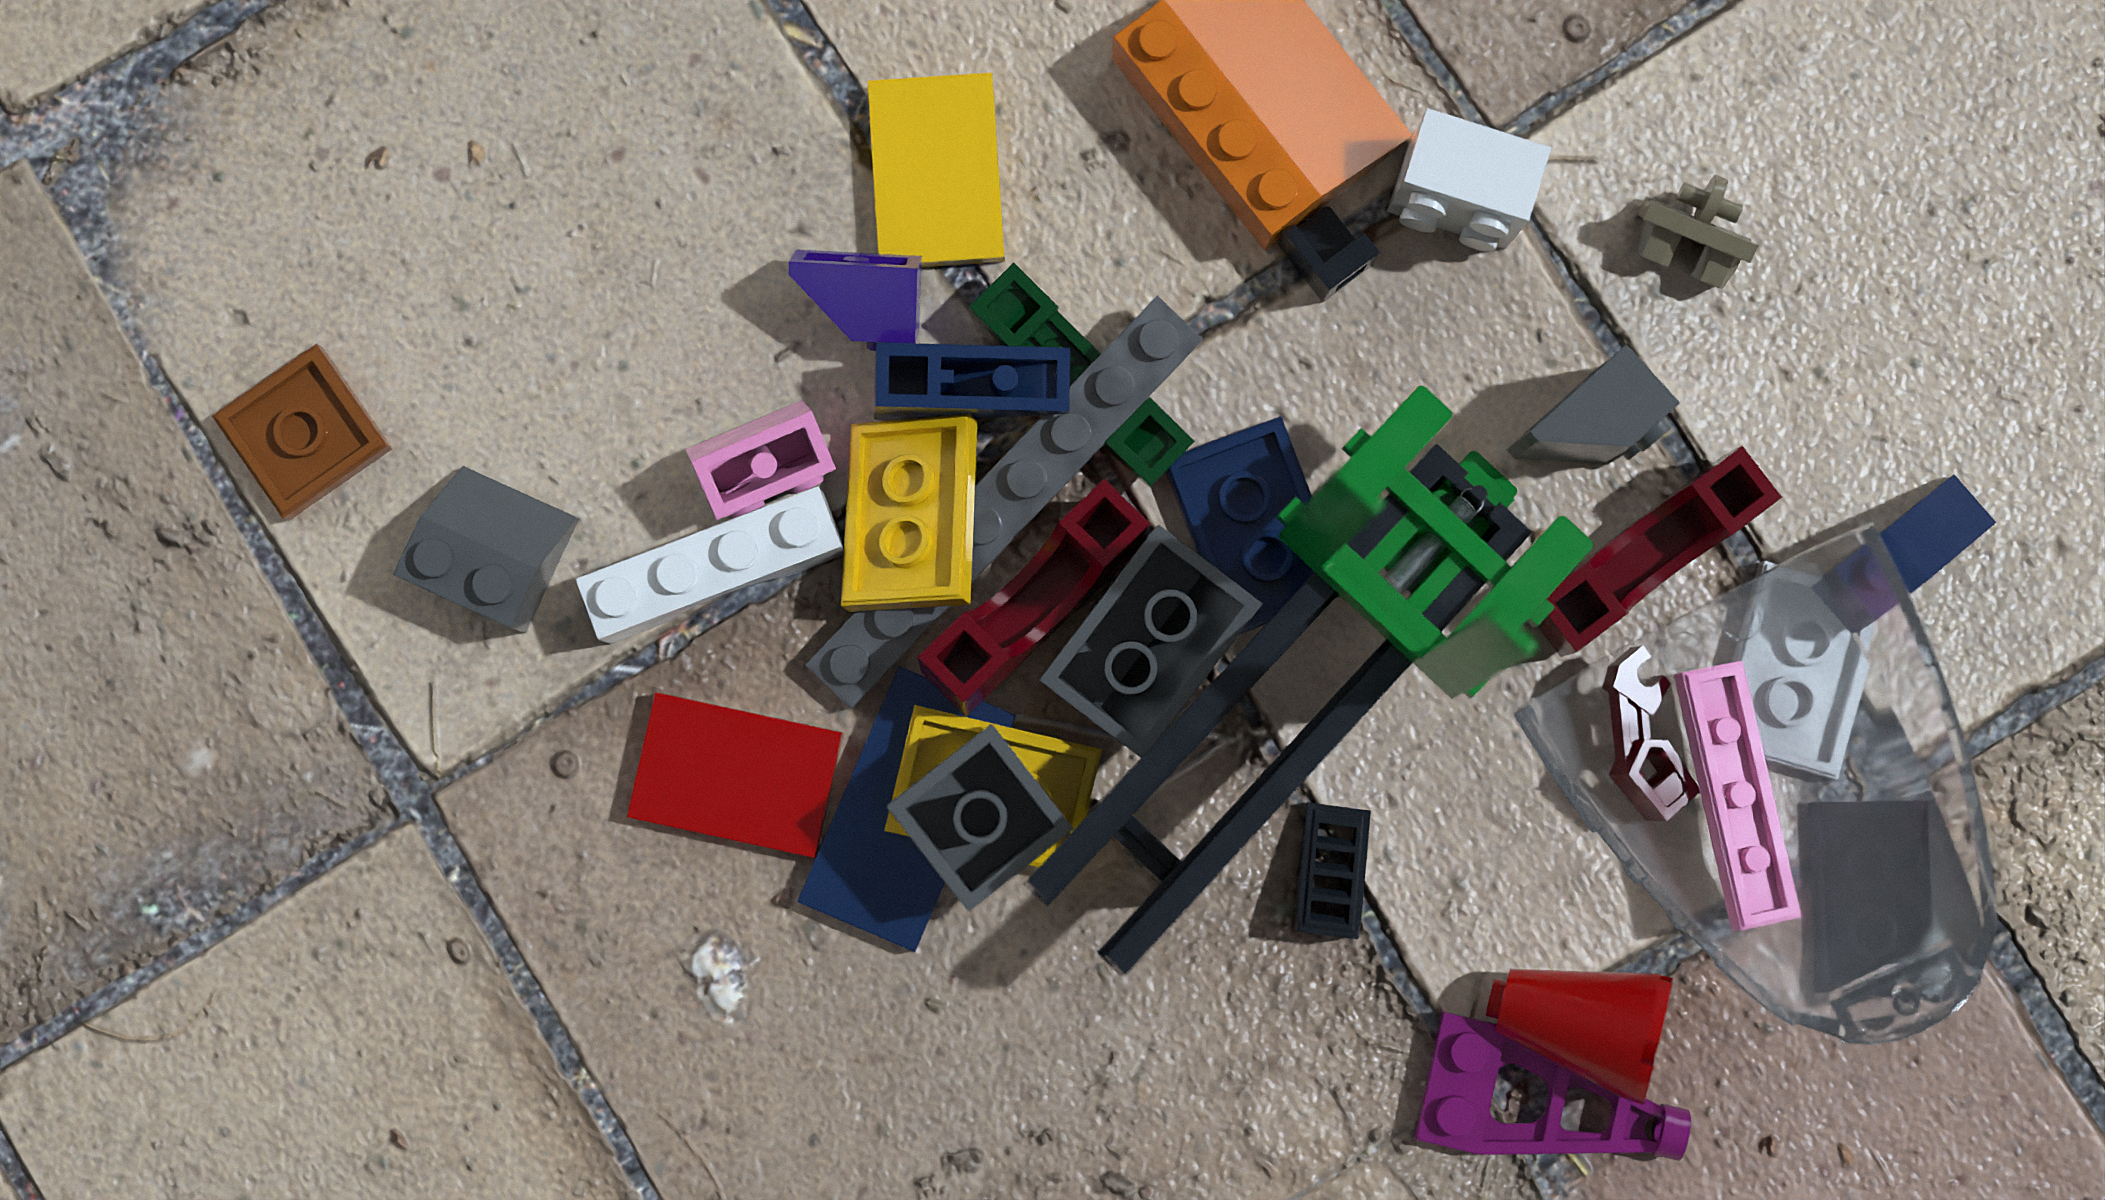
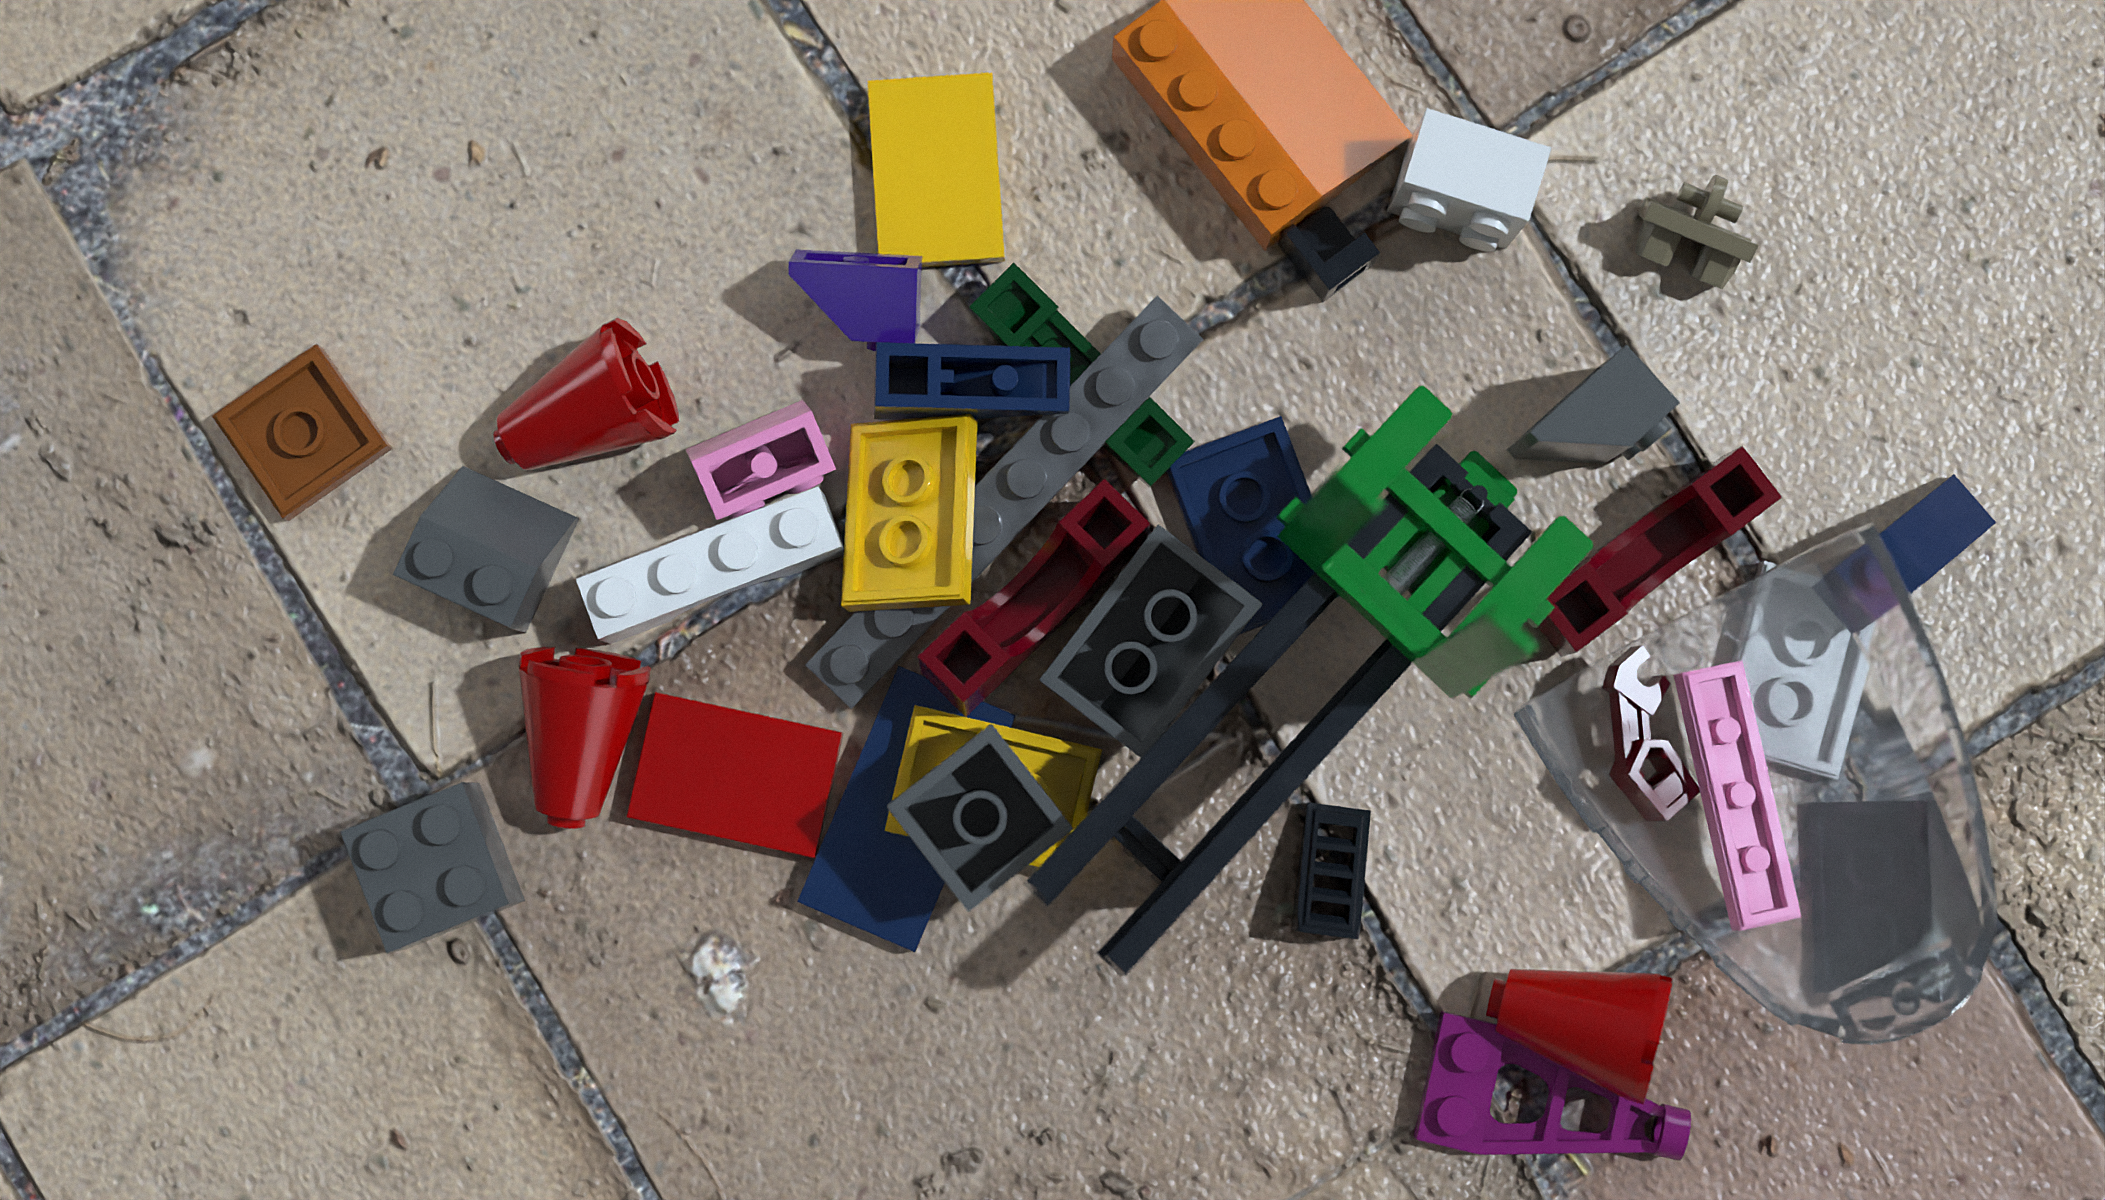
(432, 866): none -> dark grey brick
(577, 726): none -> red cone
(589, 403): none -> red cone

